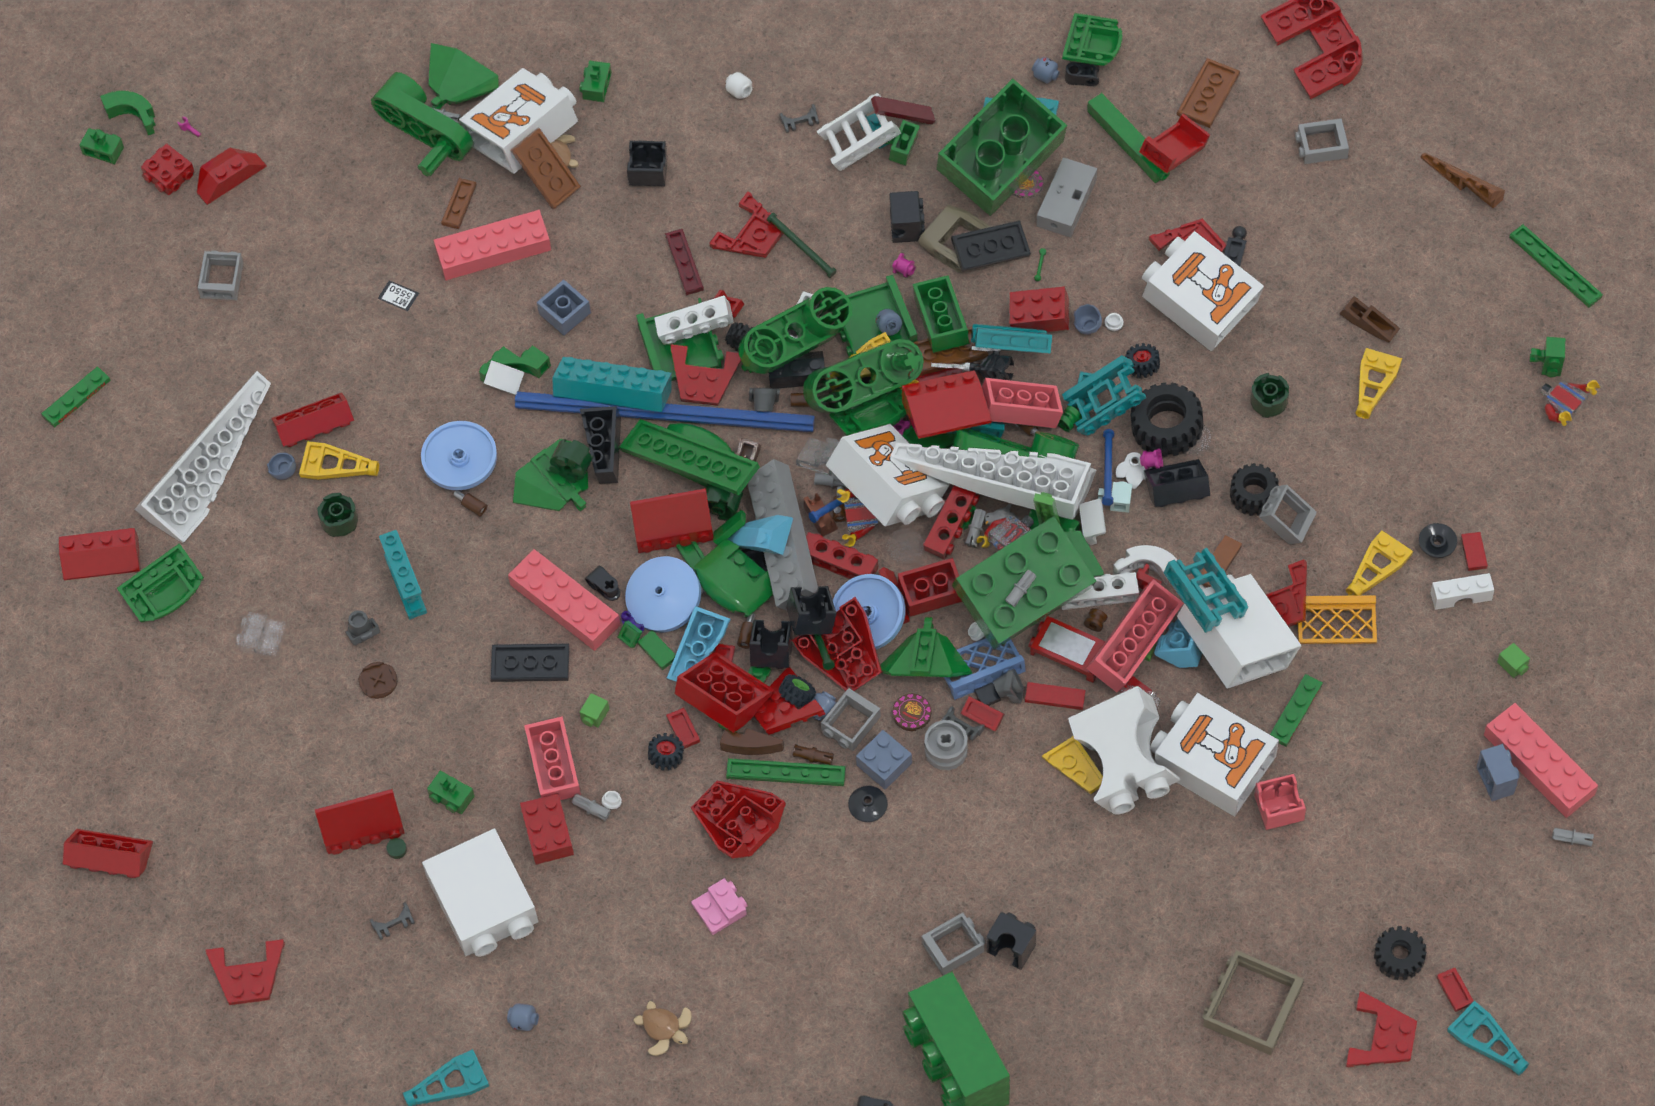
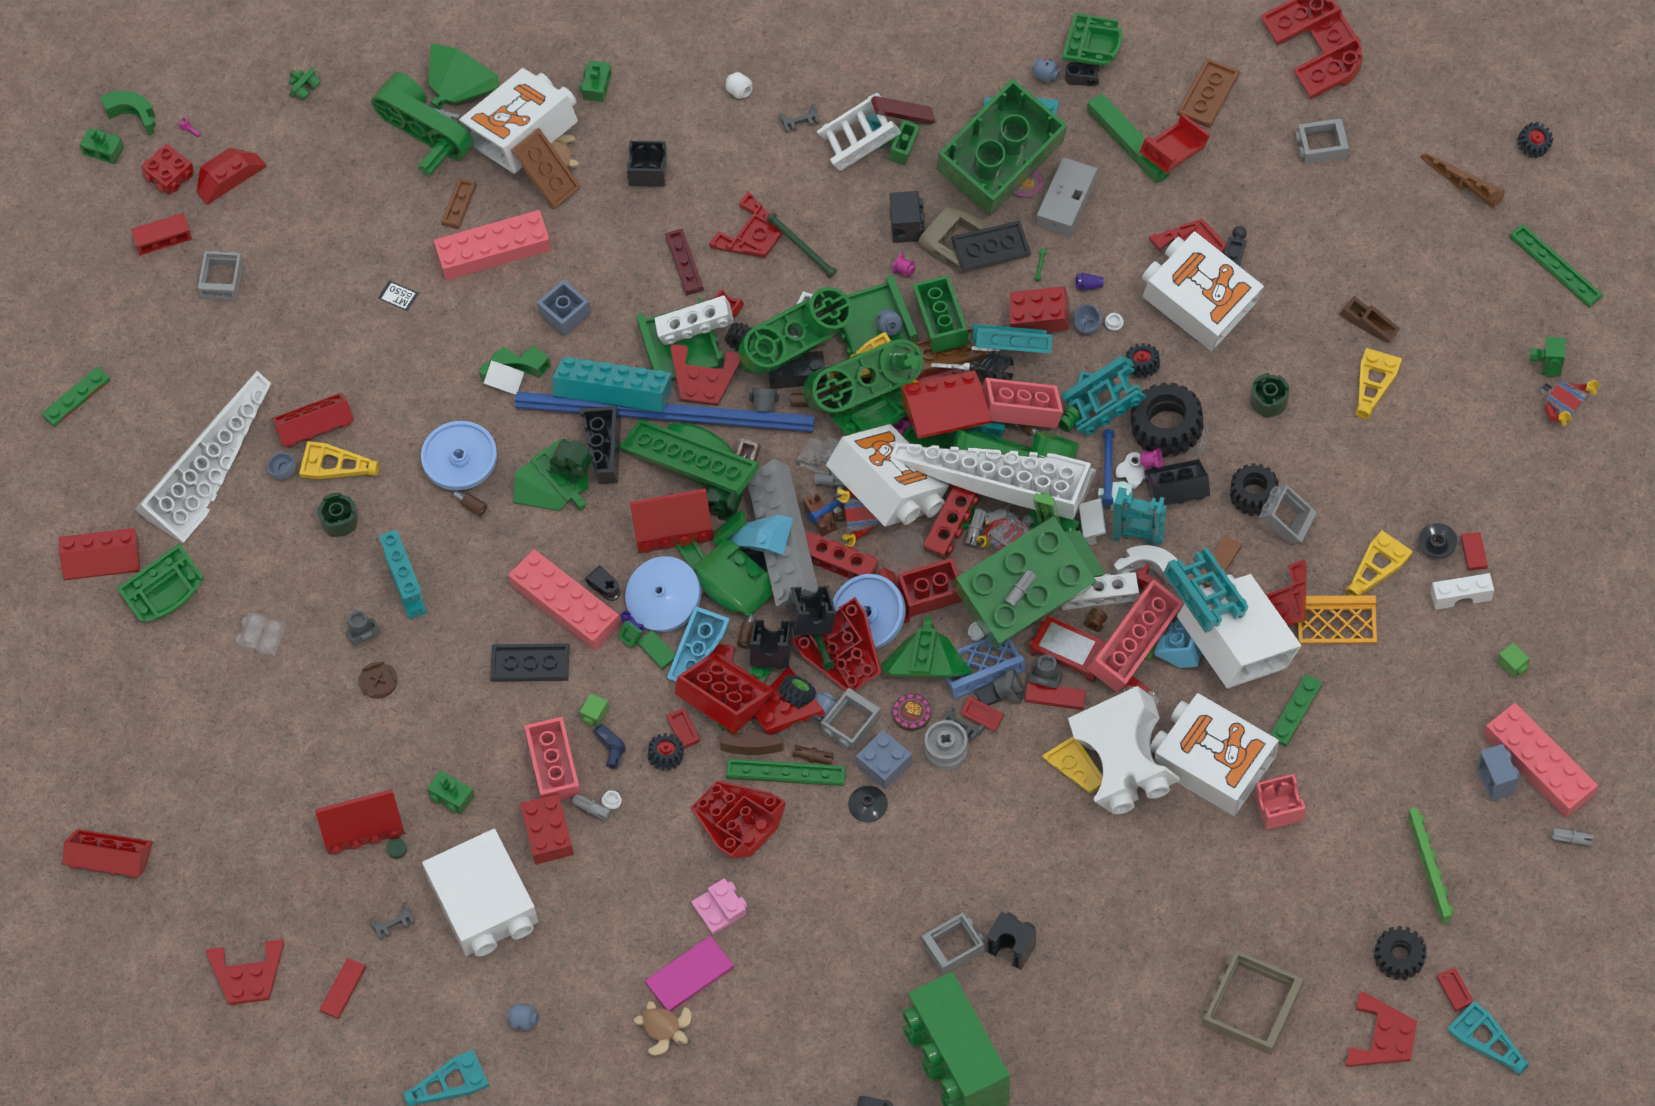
(161, 234): none -> red brick
(298, 89): none -> green hips
(342, 988): none -> red tile
(612, 743): none -> dark blue arm
(689, 974): none -> dark pink tile
(1045, 672): none -> dark grey piece
(1087, 281): none -> dark purple cone
(1138, 518): none -> teal fence
(1428, 859): none -> bright green plate
(1535, 139): none -> black wheel

